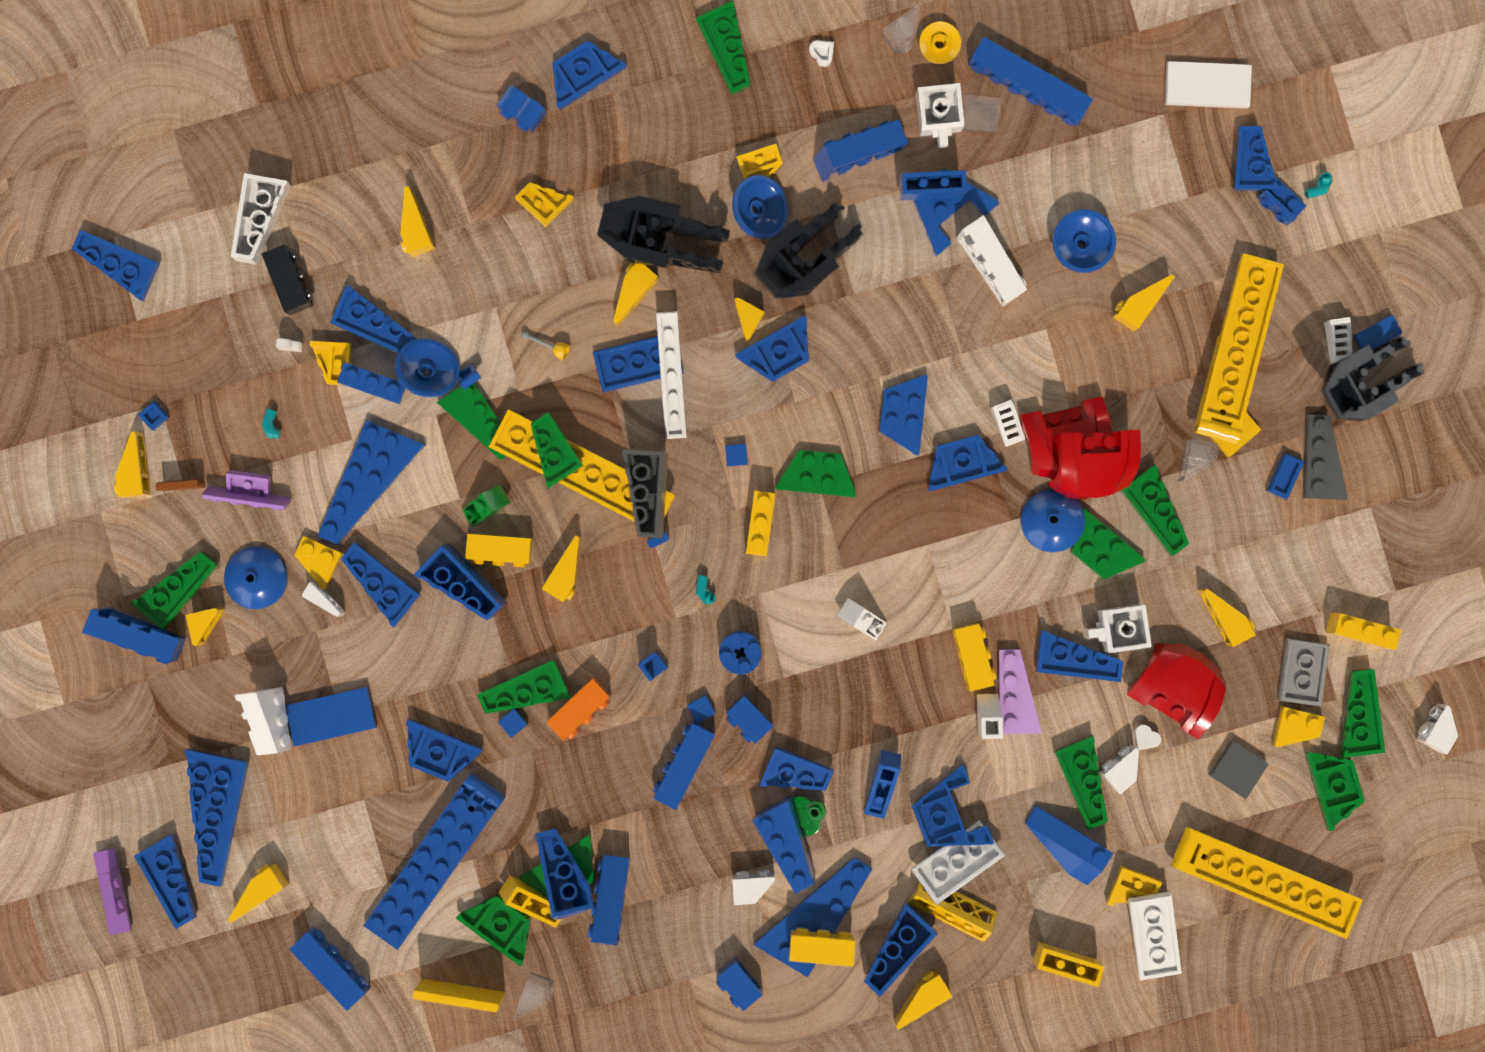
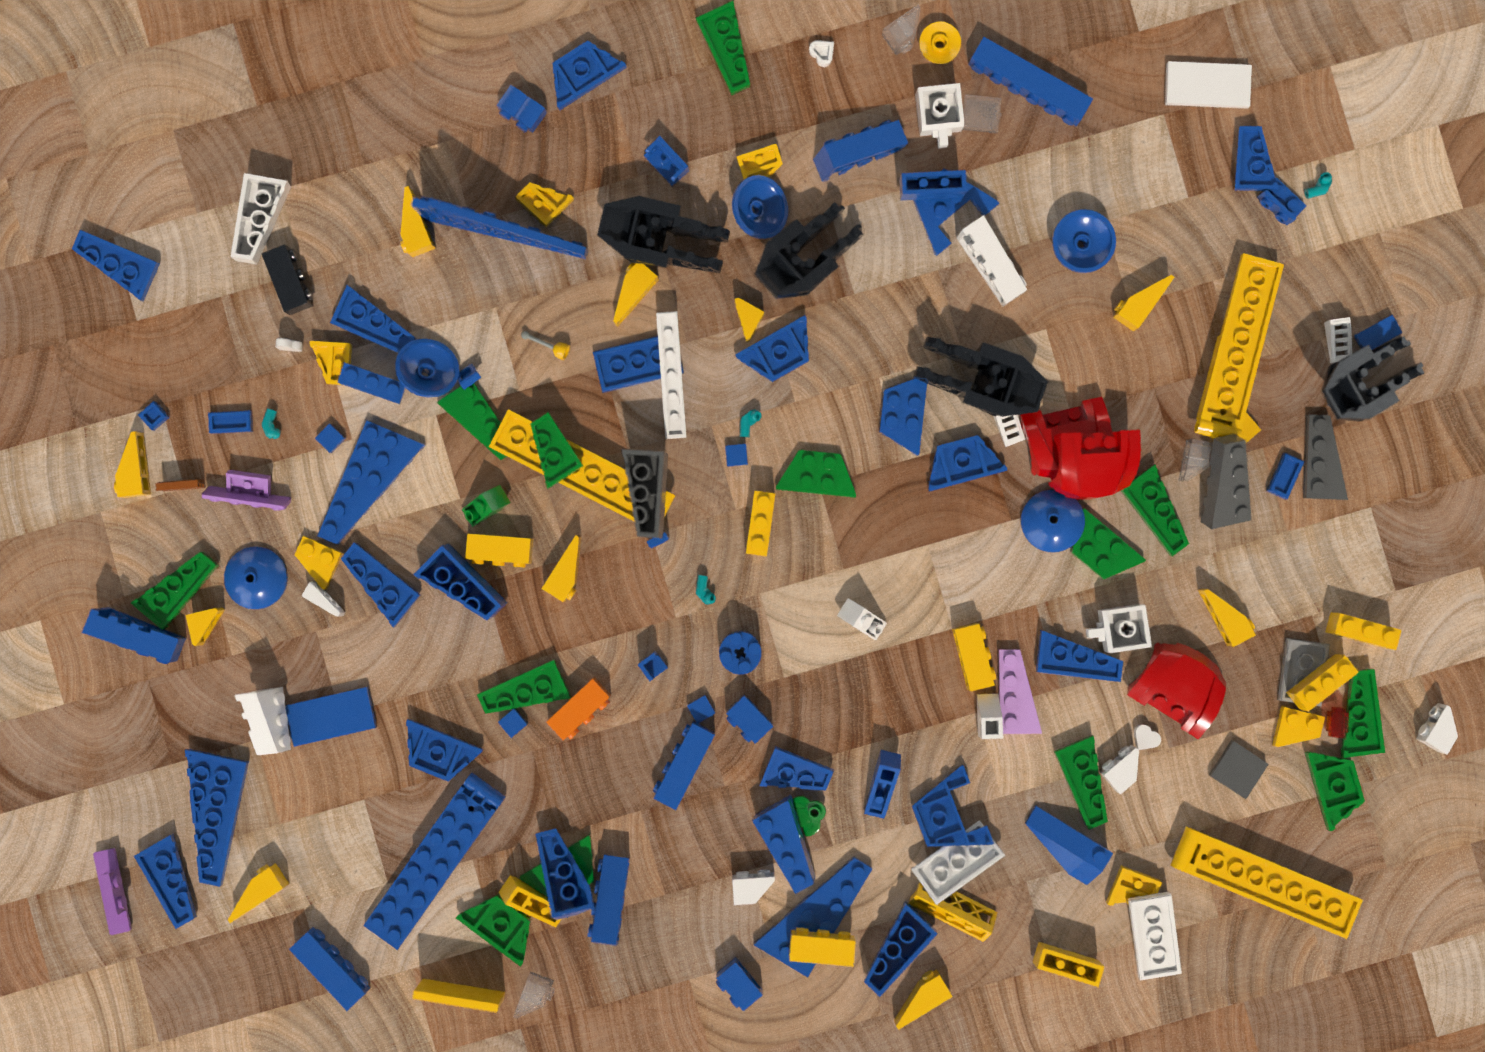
(230, 422): none -> blue tile
(330, 438): none -> blue tile
(487, 224): none -> blue wing
(666, 161): none -> blue hinge
(747, 421): none -> teal arm
(1003, 383): none -> black connector
(1228, 484): none -> dark grey wedge
(1322, 682): none -> yellow brick
(1337, 722): none -> clear red brick

